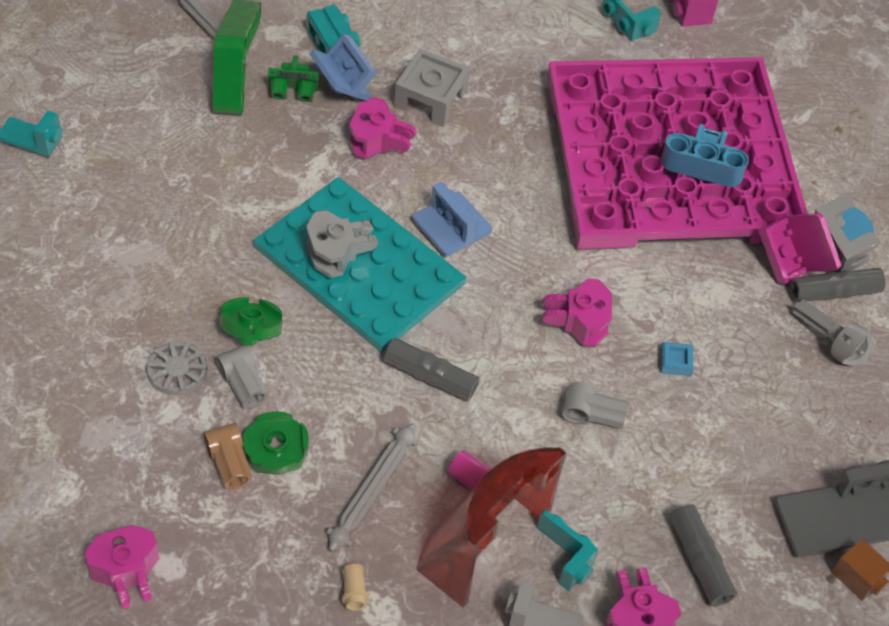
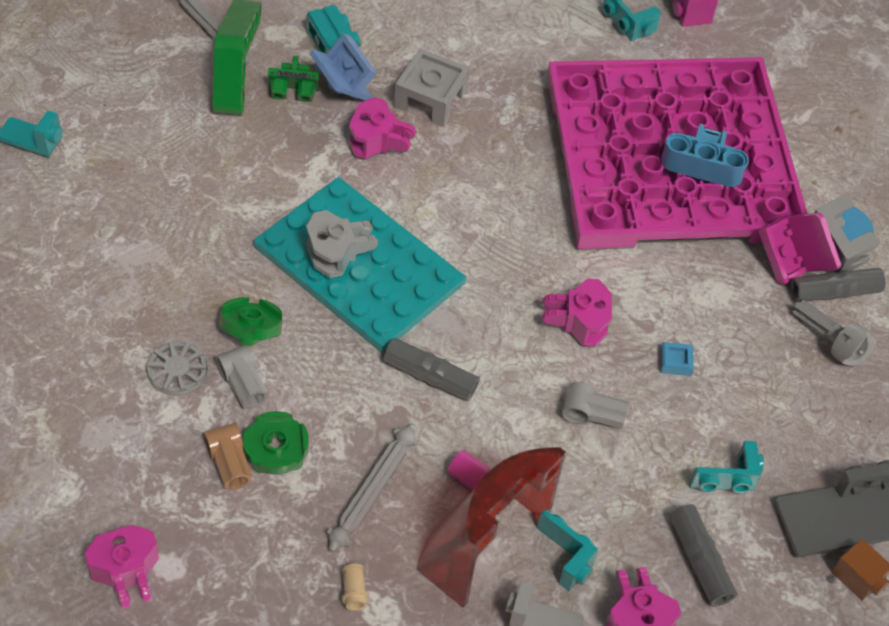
(451, 221): medium blue bracket -> none
(739, 480): none -> teal bracket

